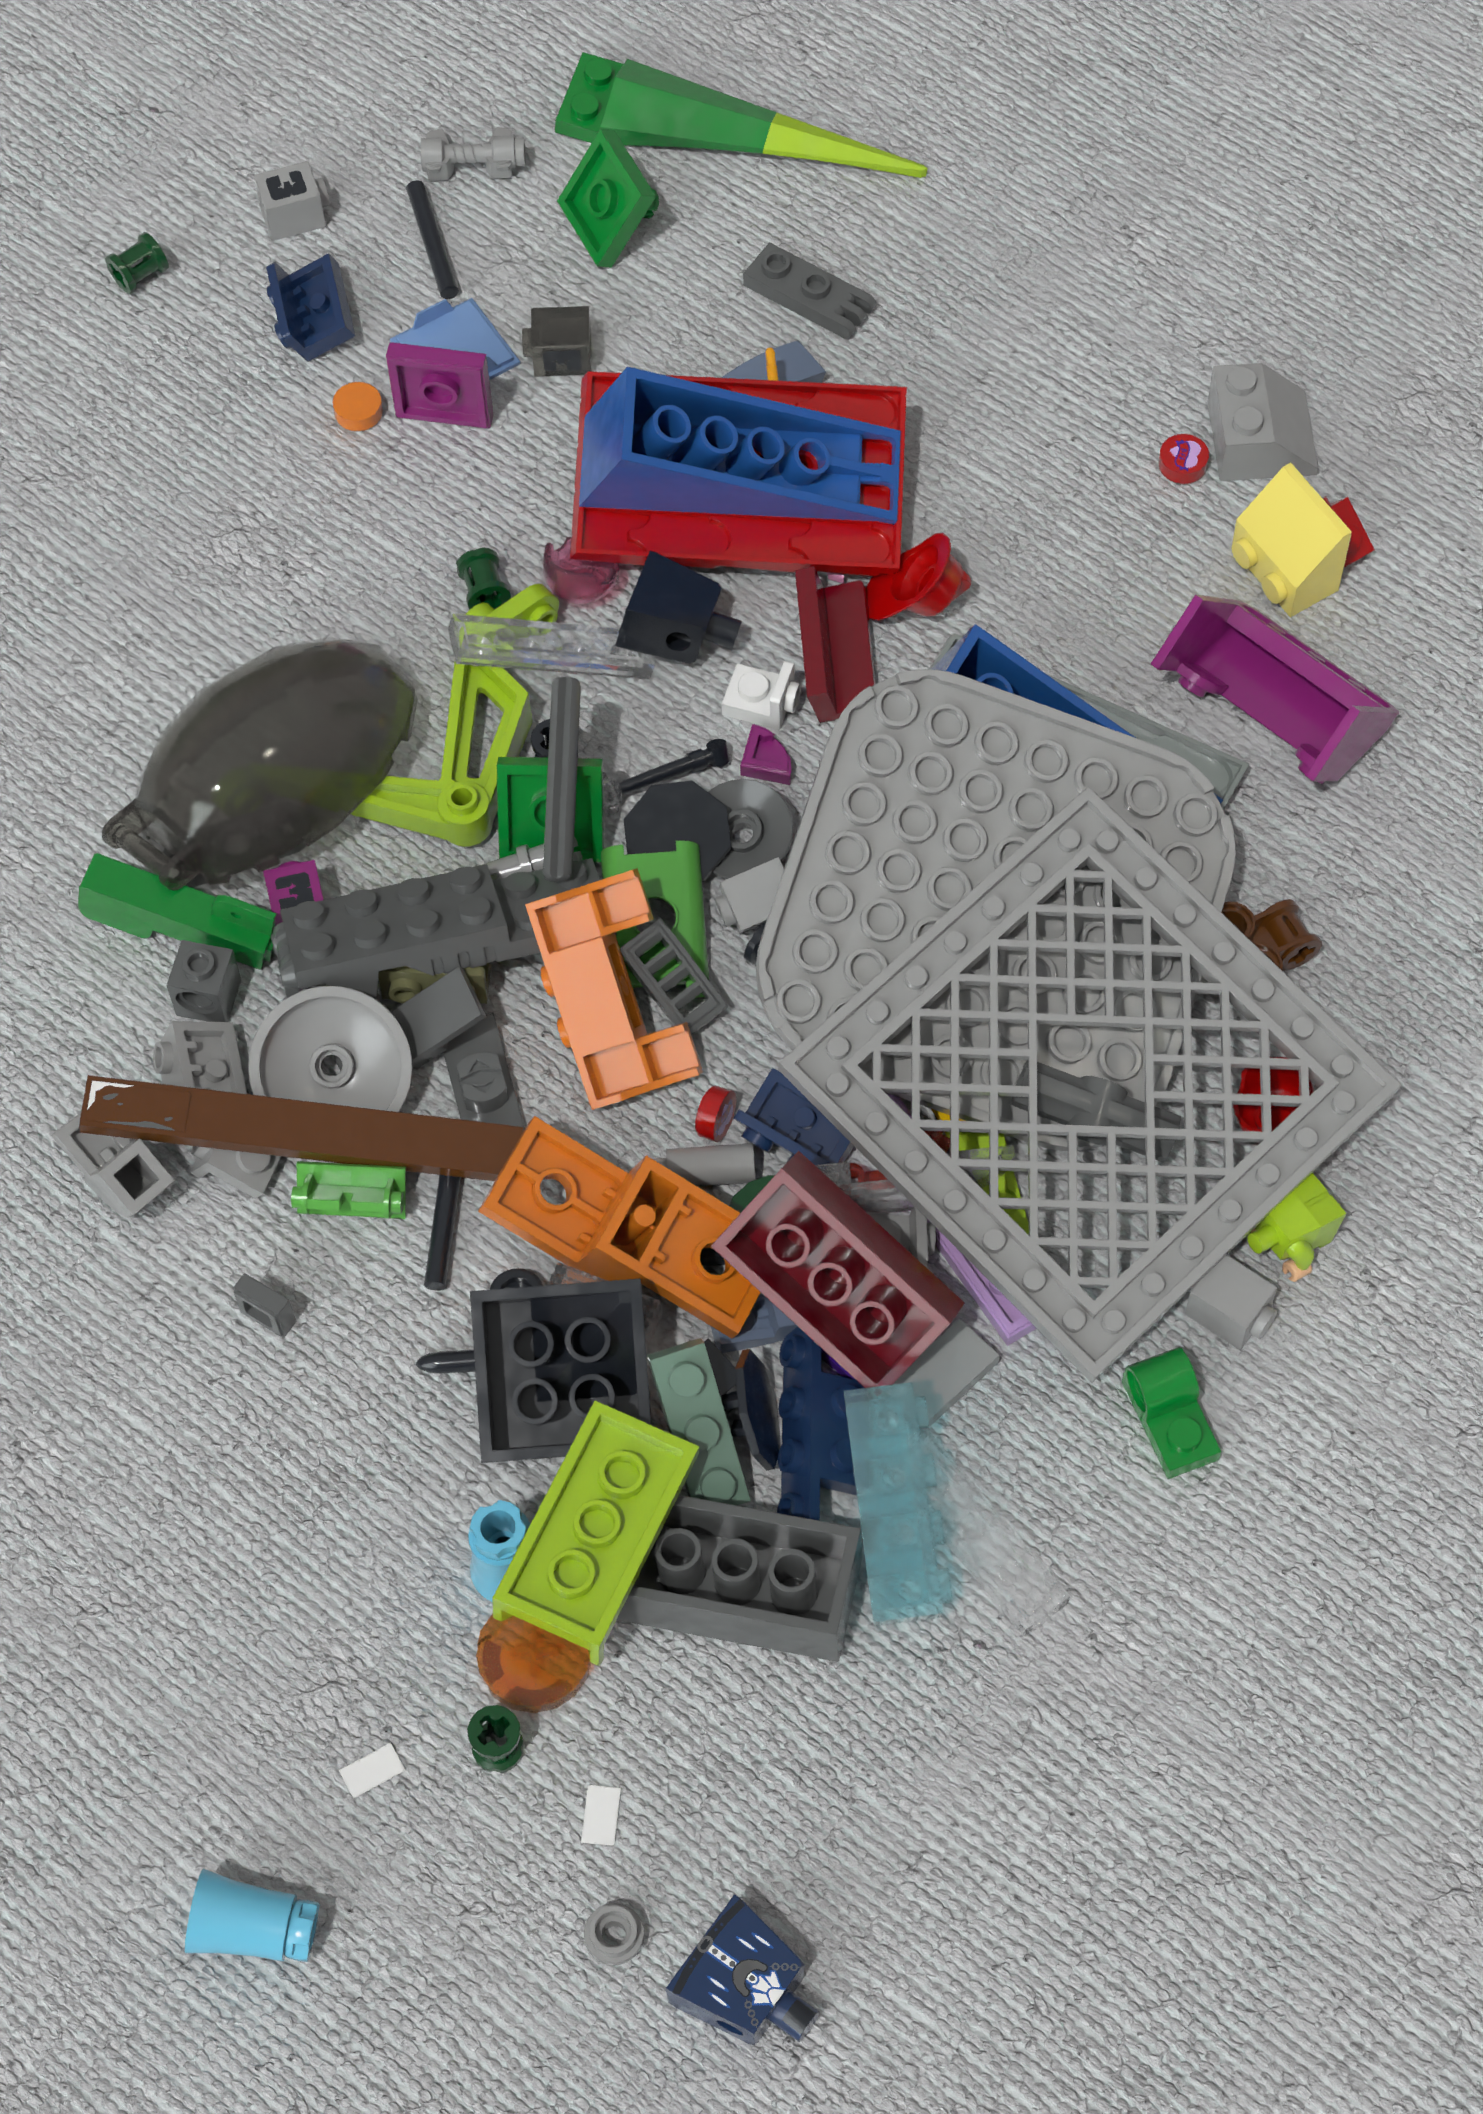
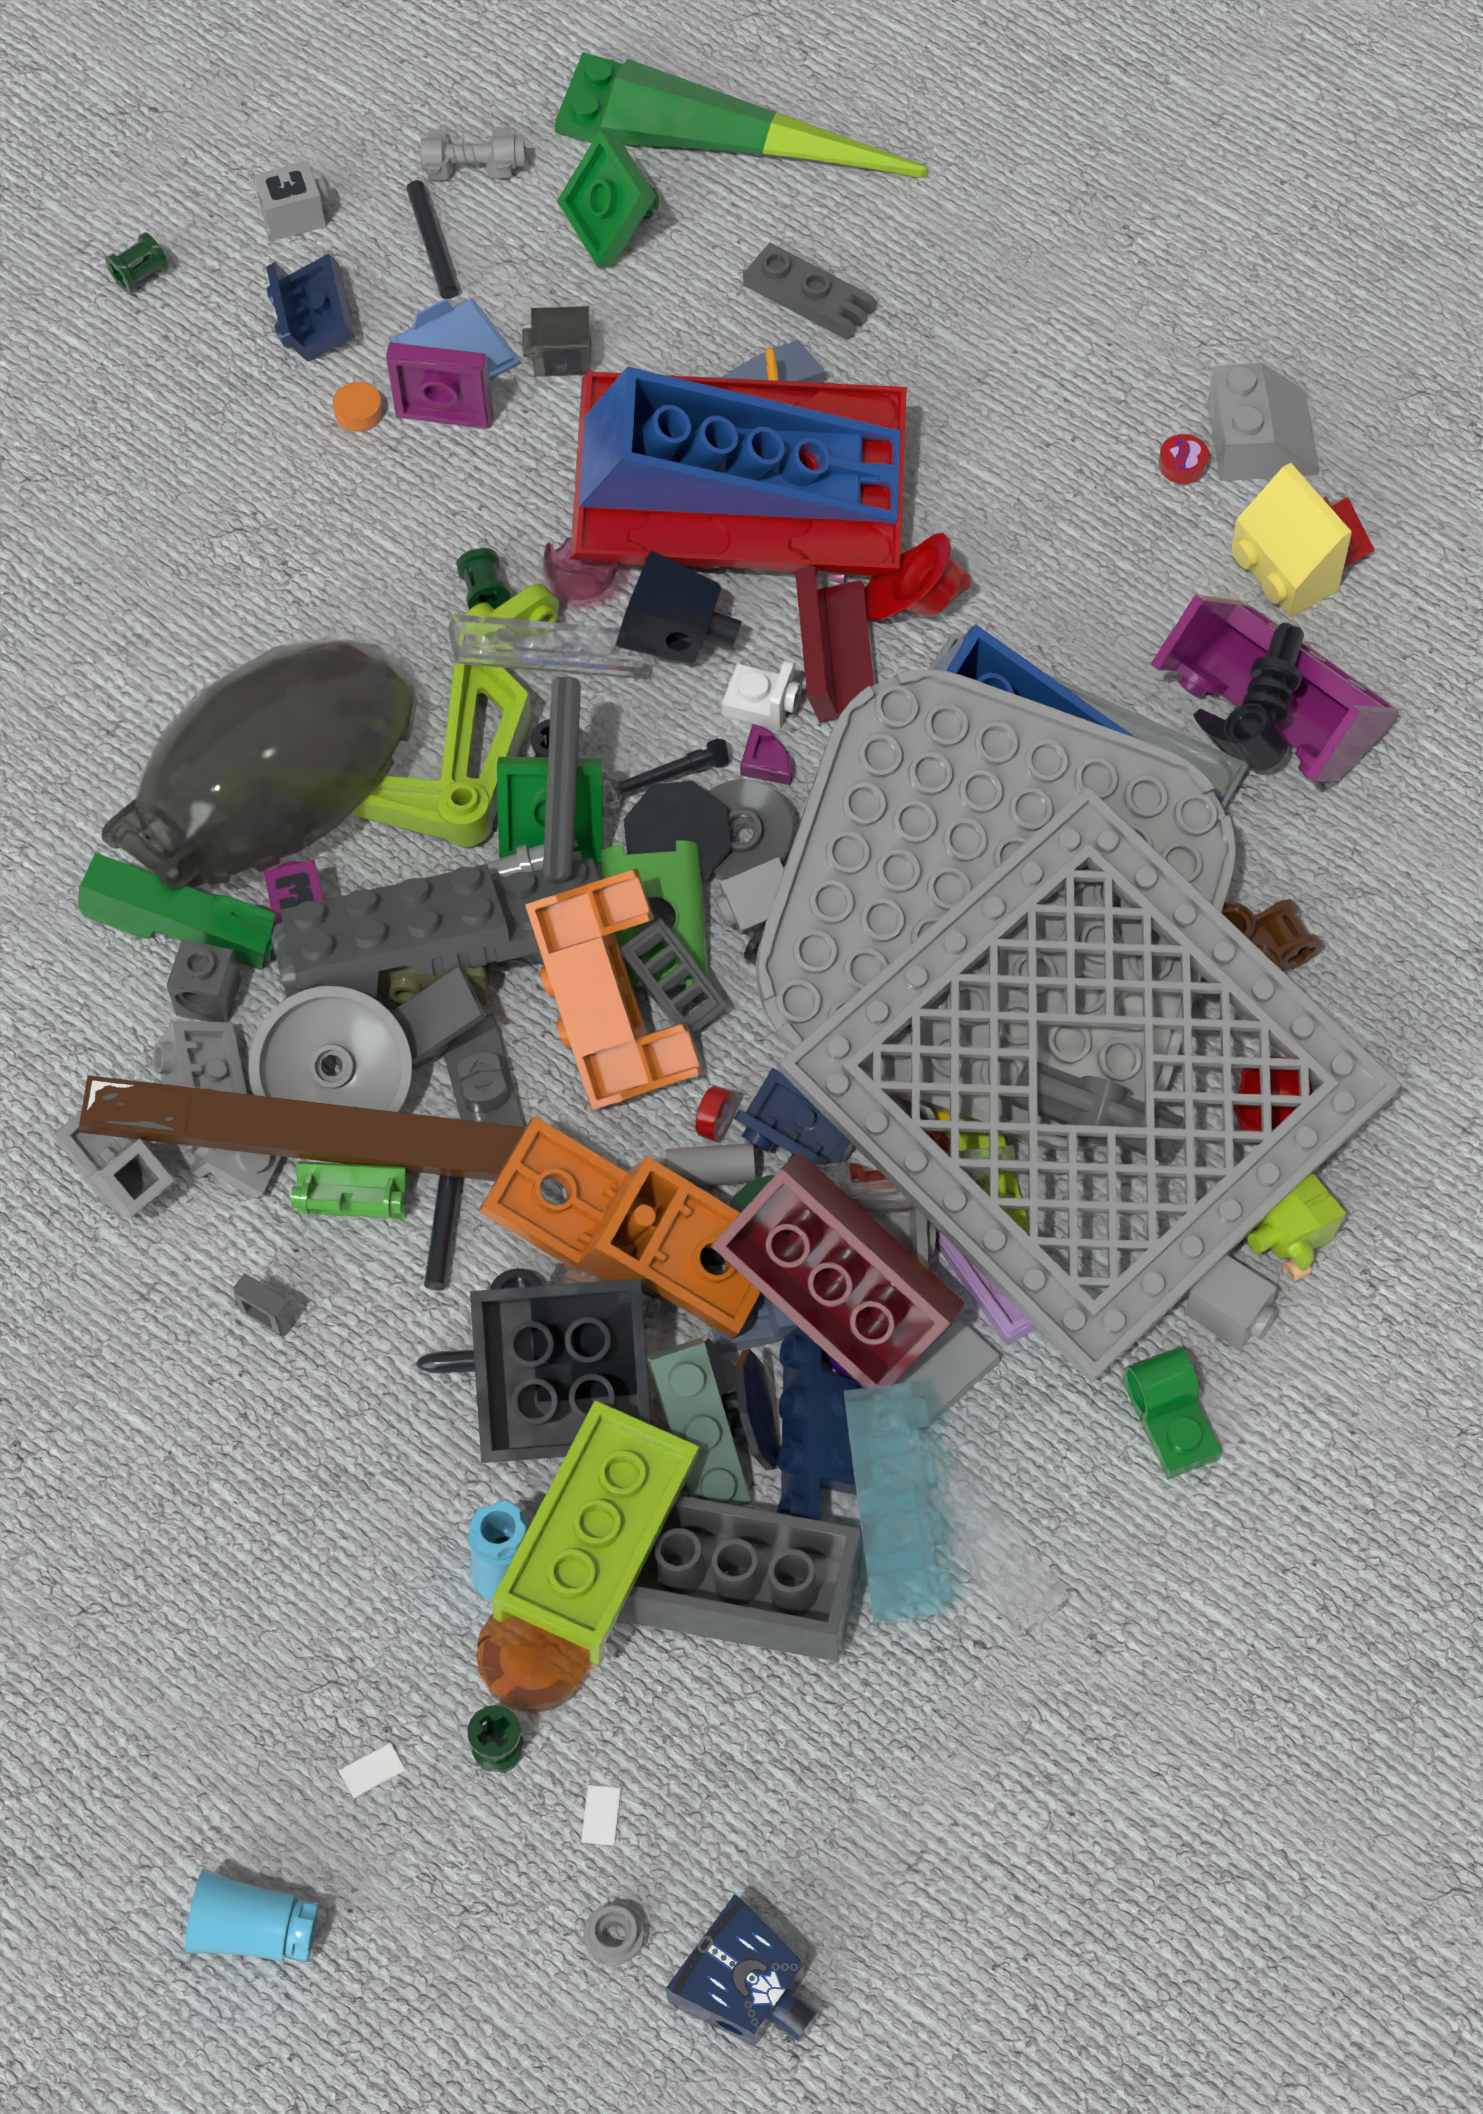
(1251, 728): none -> black piece

